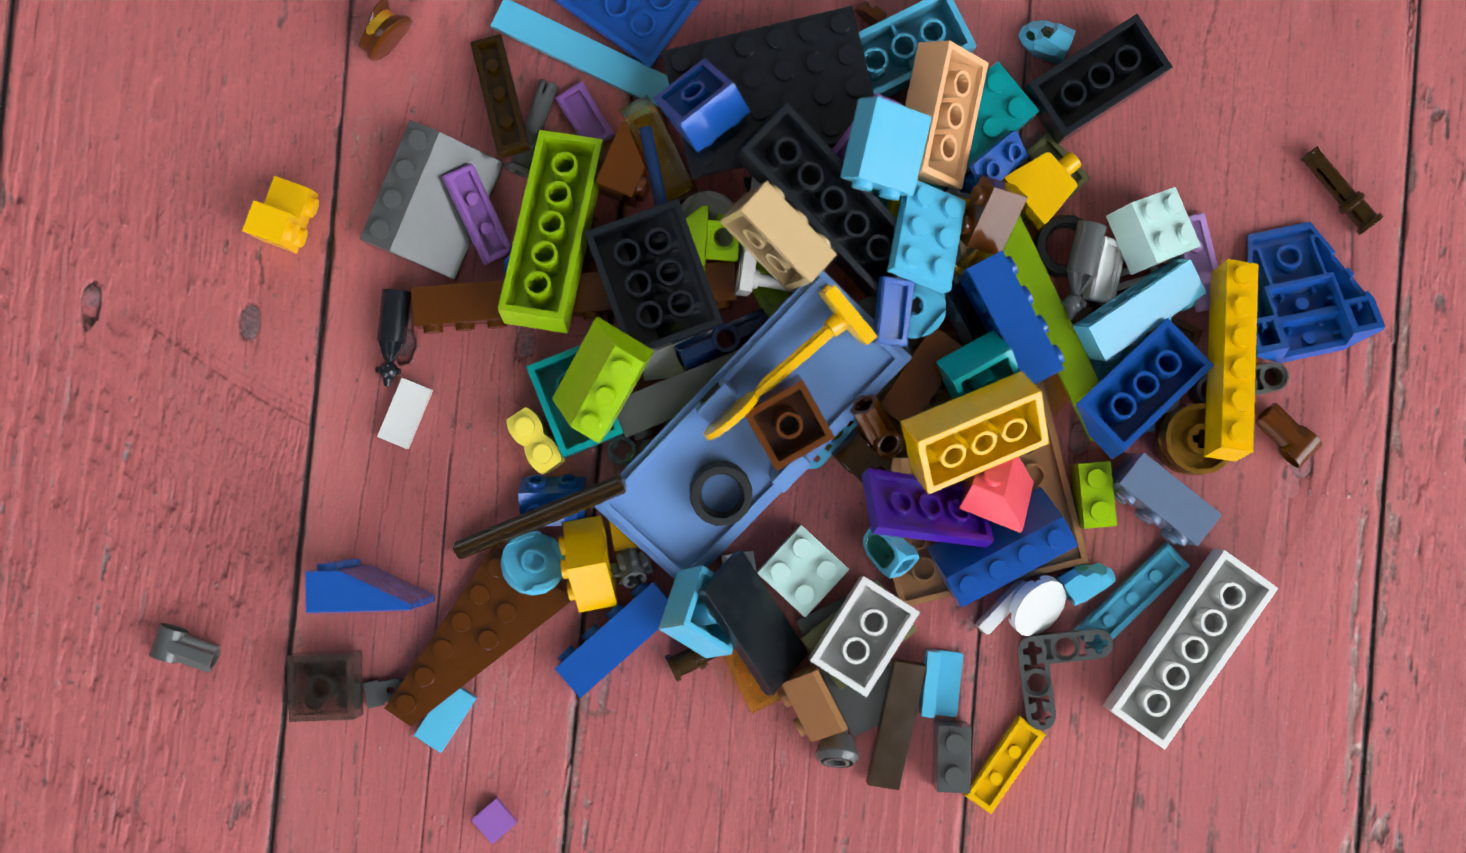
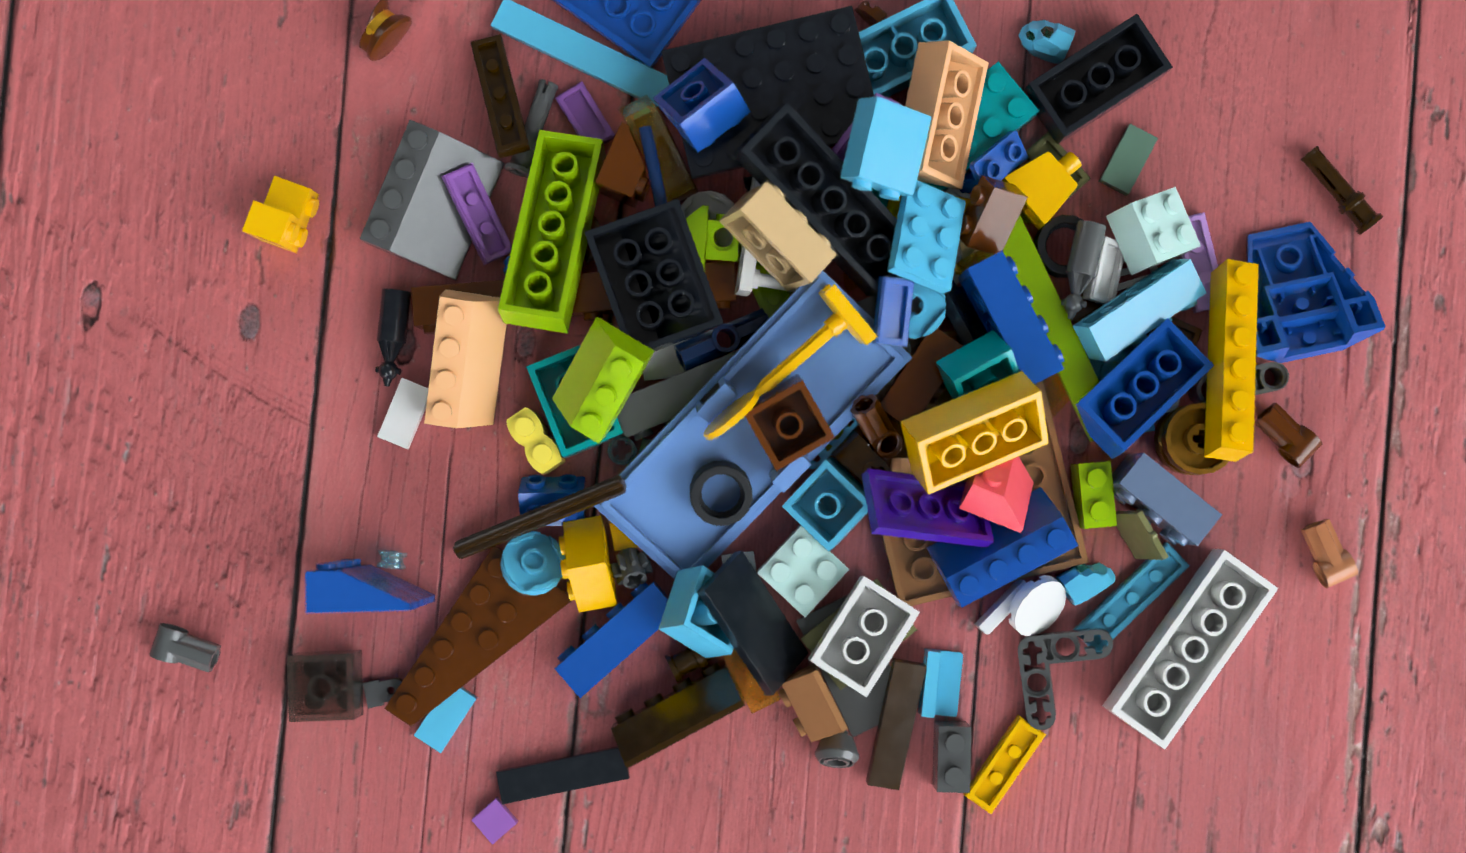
(391, 559): none -> clear light blue bush
(465, 361): none -> light nougat slope
(561, 775): none -> black tile
(676, 714): none -> dark brown slope
(828, 503): none -> medium azure brick
(890, 553): medium azure rock -> none
(1128, 159): none -> sand green tile
(1140, 535): none -> olive piece
(1331, 561): none -> nougat piece

